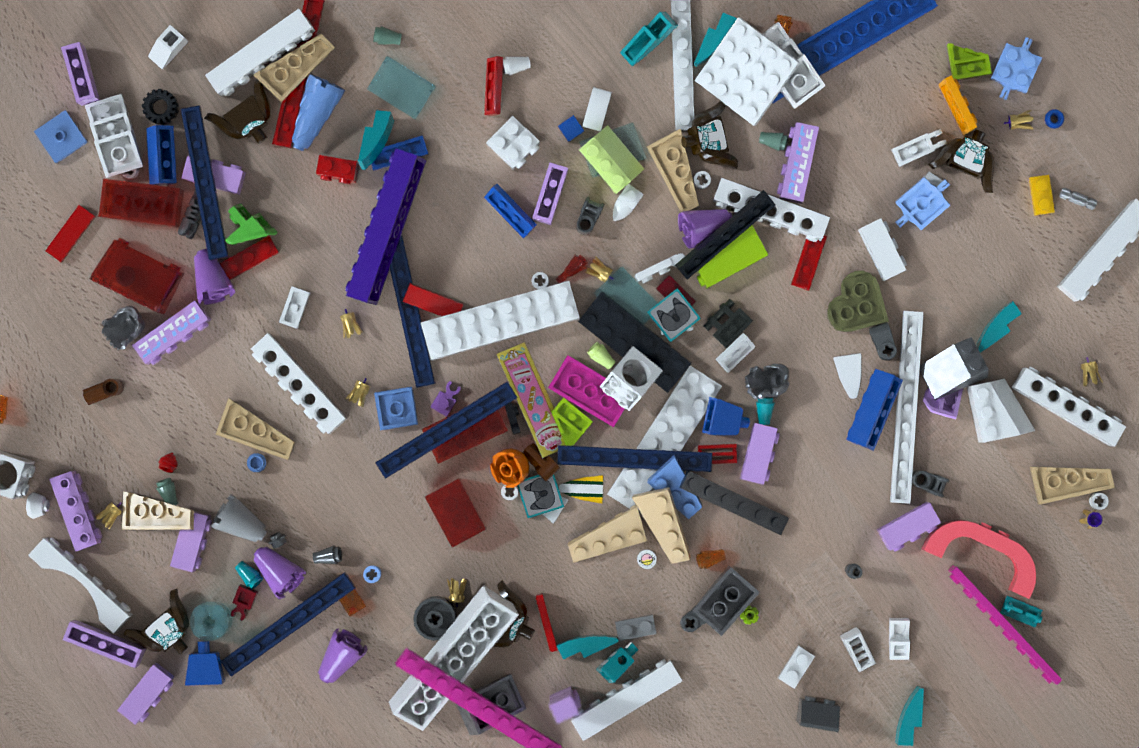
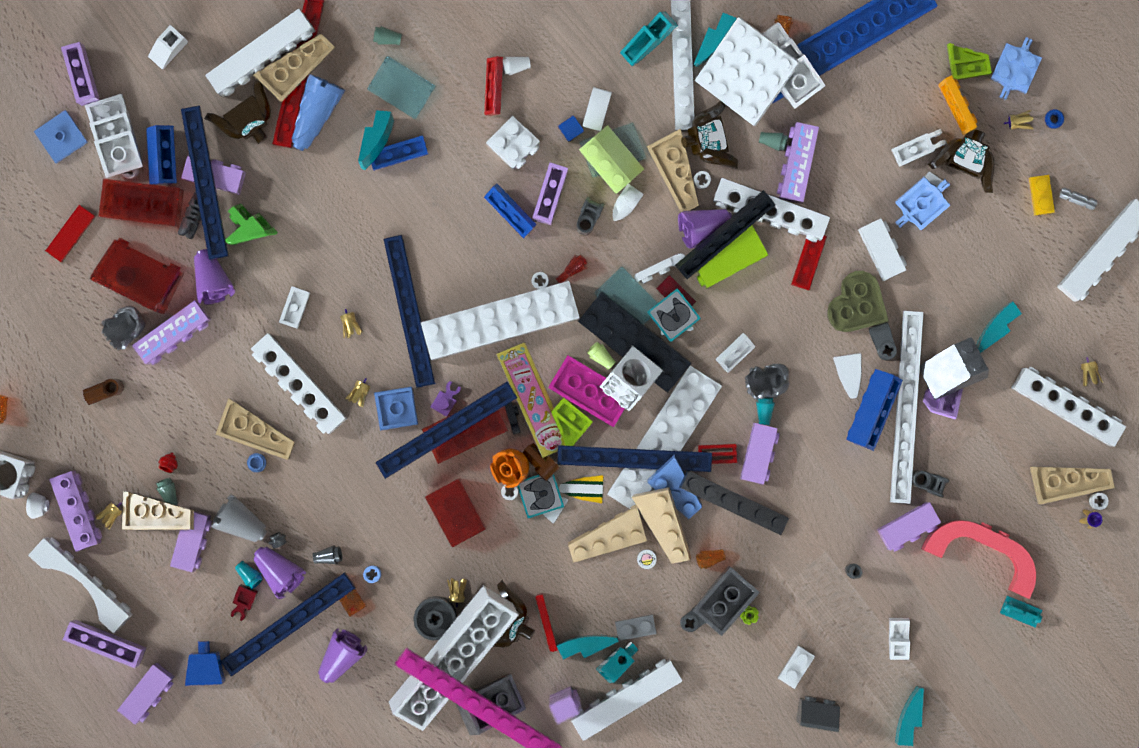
(149, 102): black tyre -> none
(165, 630): dark brown torso -> none
(205, 630): clear light blue brick -> none
(249, 258): red plate -> none
(337, 168): red brick -> none
(385, 227): dark purple brick -> none
(431, 301): red tile -> none
(600, 270): pearl gold piece -> none
(724, 418): blue torso -> none
(732, 327): pearl dark grey plate -> none
(848, 641): white slope -> none
(997, 411): white wedge -> none
(998, 620): dark pink plate -> none

